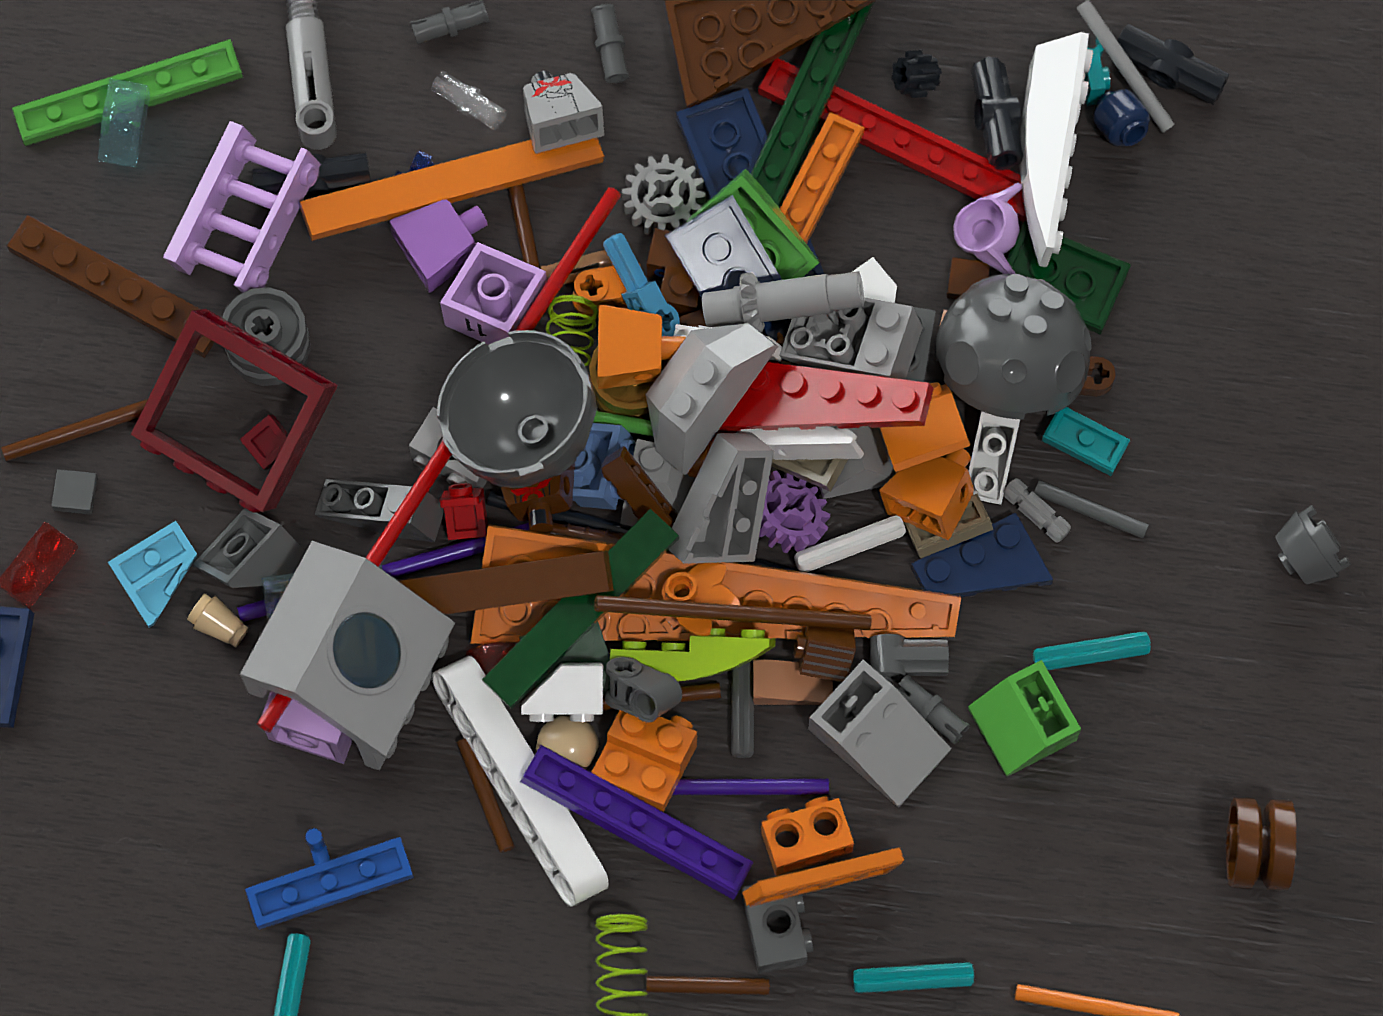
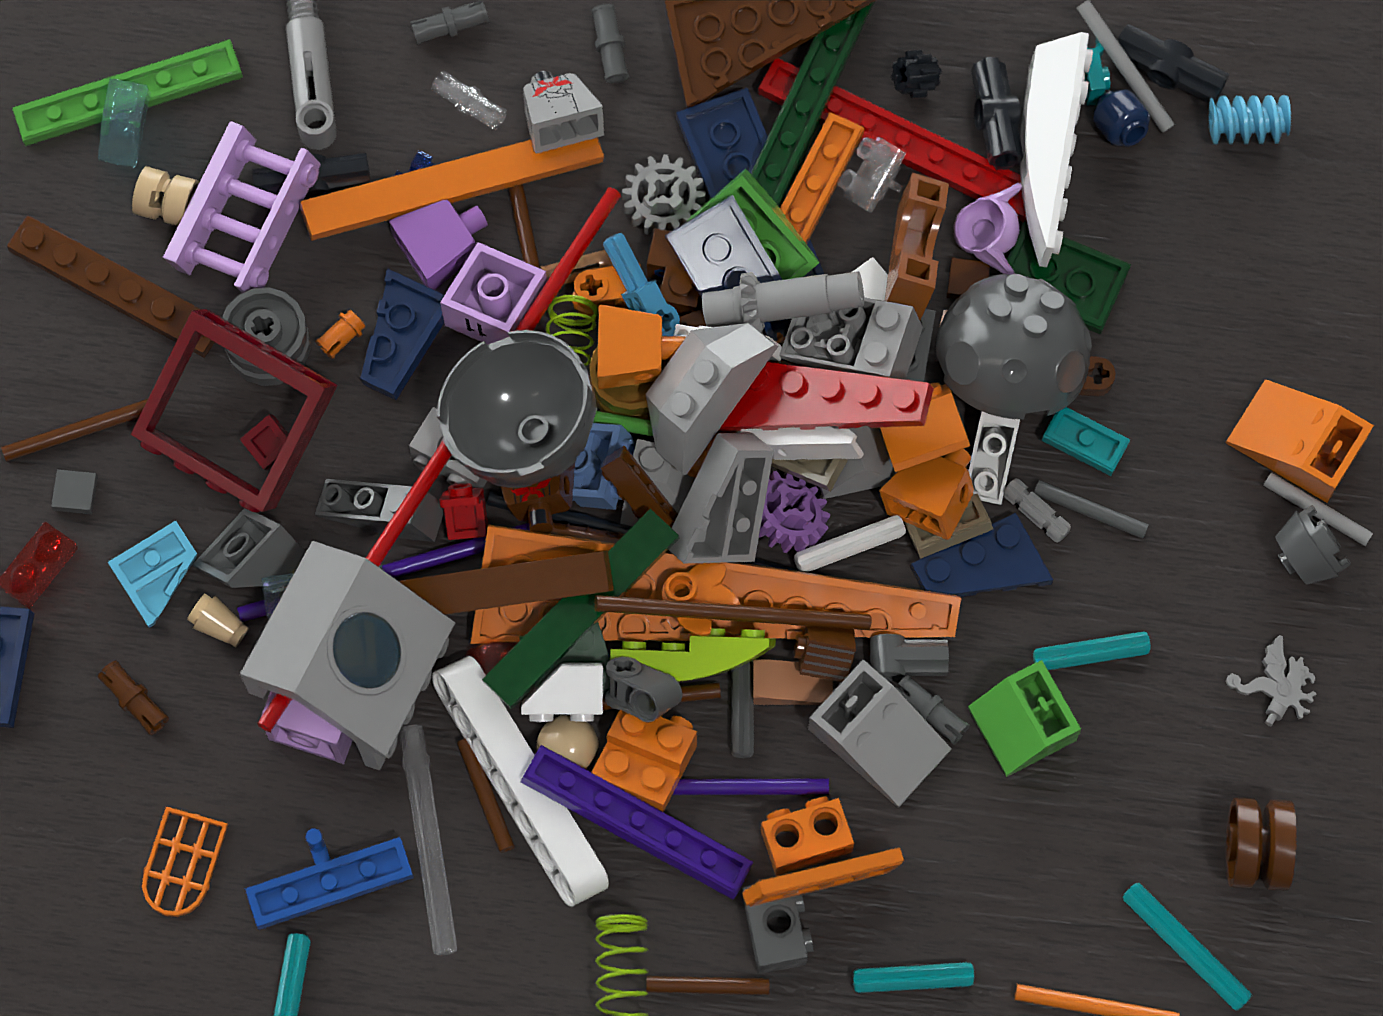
(133, 697): none -> reddish brown pin
(149, 192): none -> tan wheel
(176, 846): none -> orange window
(340, 333): none -> orange pin
(404, 331): none -> dark blue wing
(416, 764): none -> clear axle
(875, 173): none -> clear hips
(911, 265): none -> dark orange arch
(1187, 946): none -> teal axle
(1249, 118): none -> medium azure piece
(1283, 690): none -> light grey piece
(1300, 437): none -> orange slope
(1324, 512): none -> light grey bar

